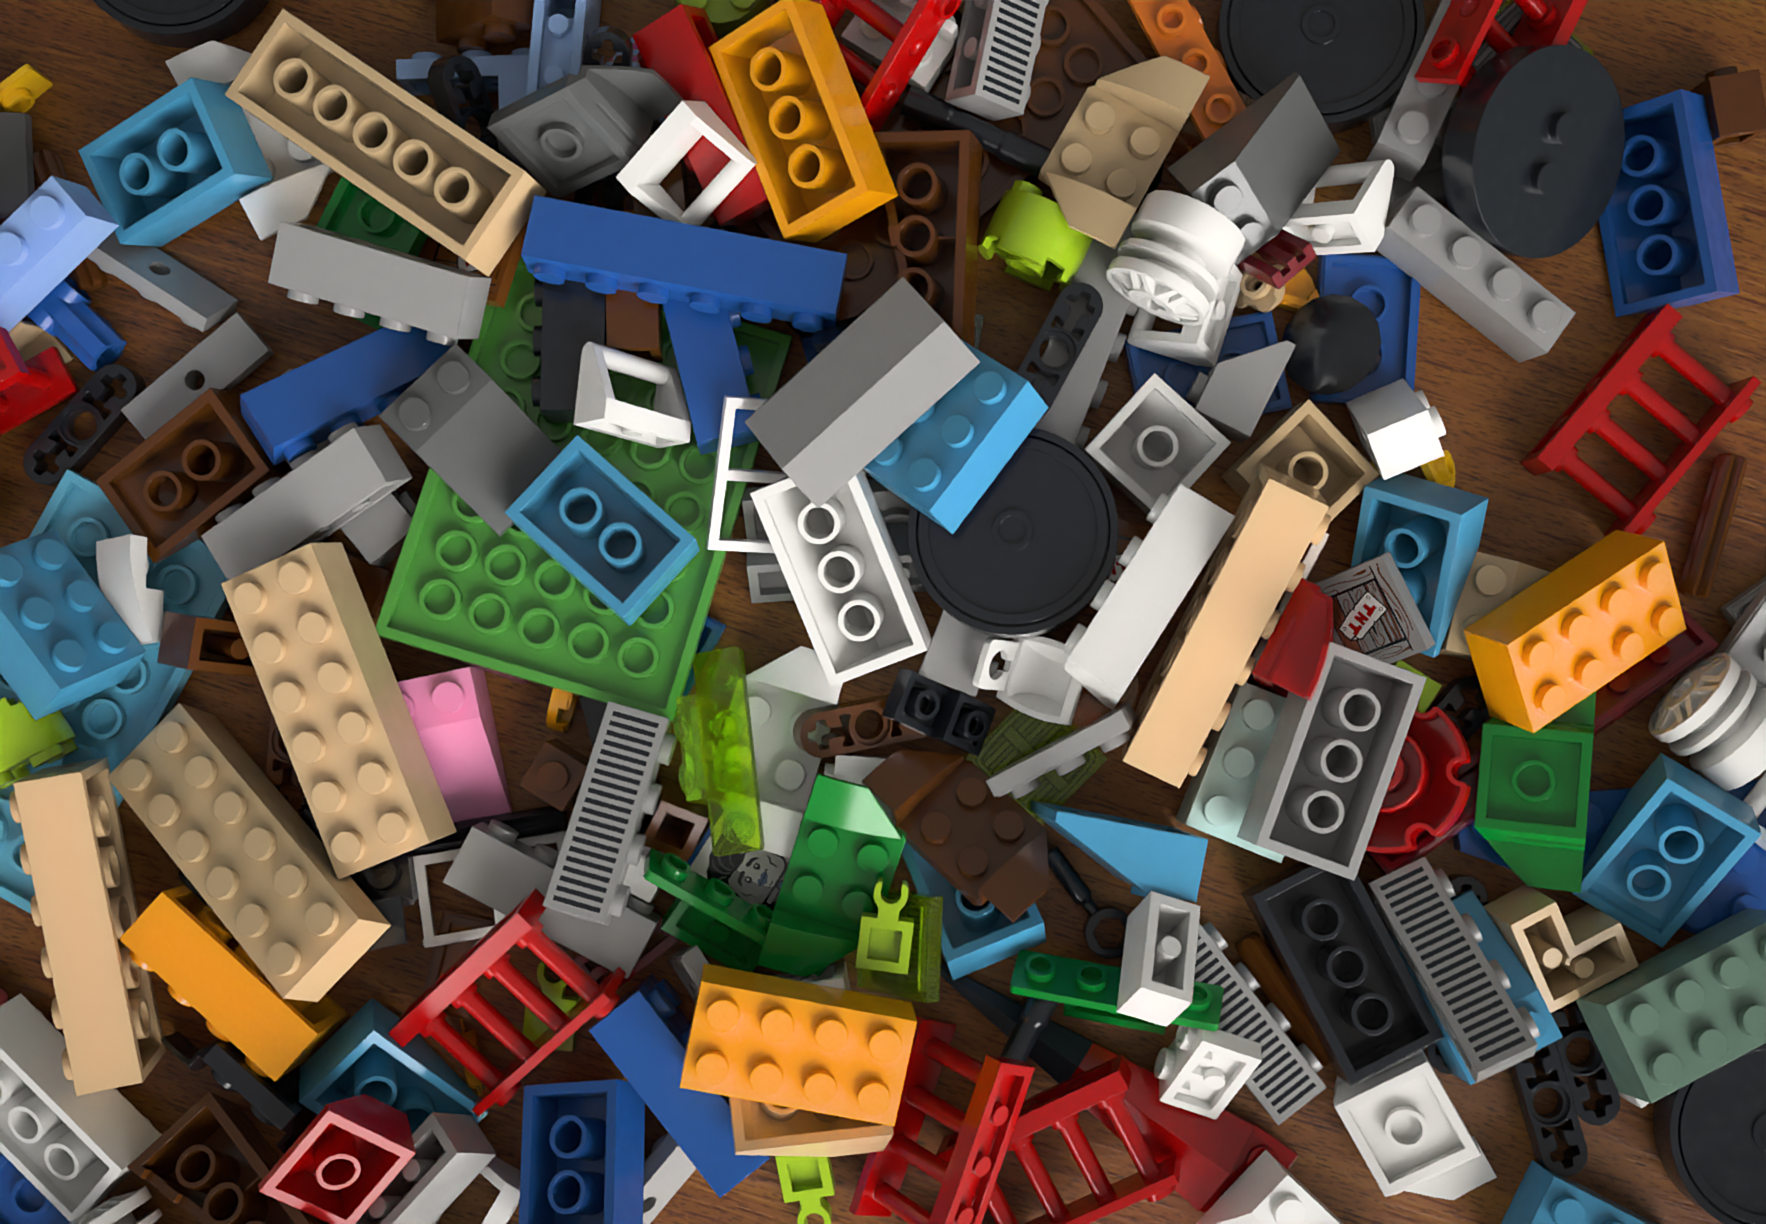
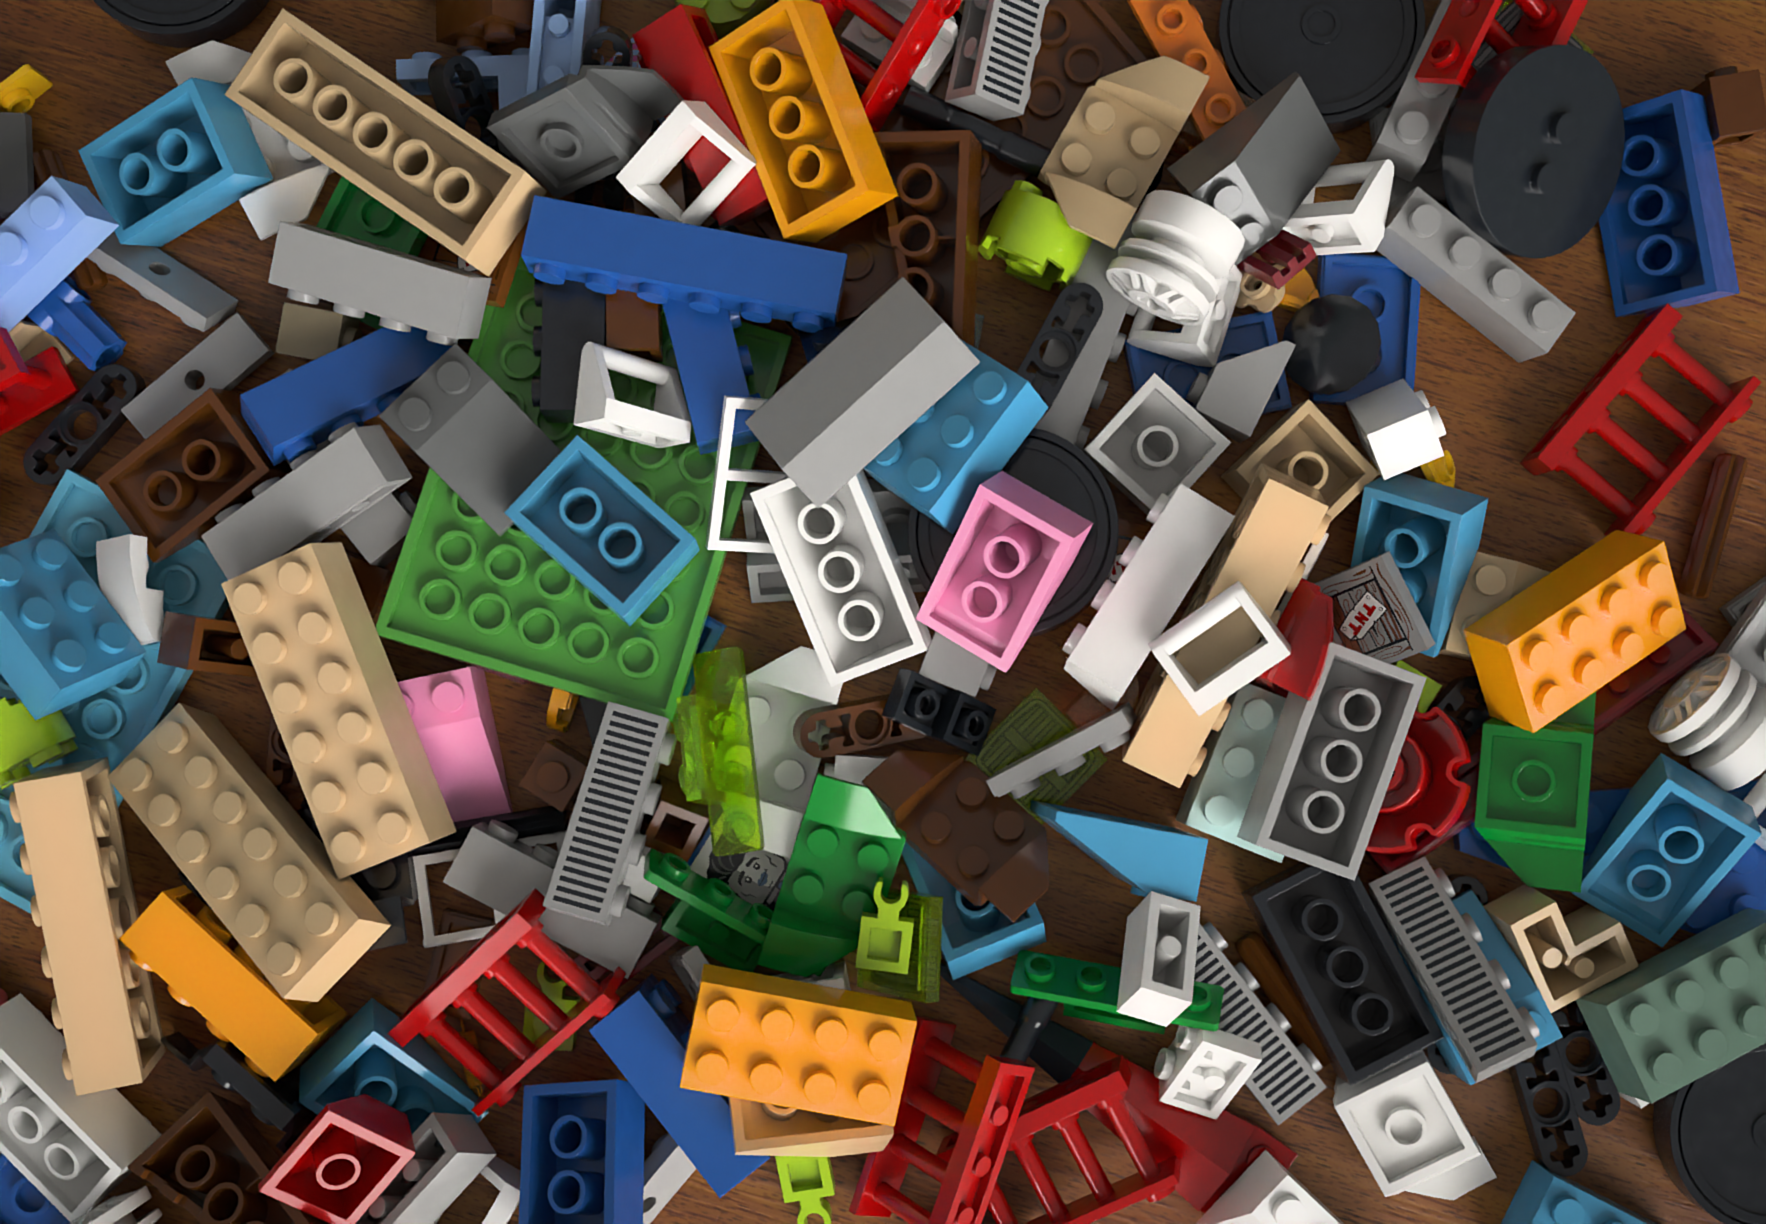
(314, 332): none -> dark tan brick
(1002, 569): none -> bright pink slope
(1031, 677): white piece -> none
(1082, 896): black piece -> none
(1236, 673): none -> white tile

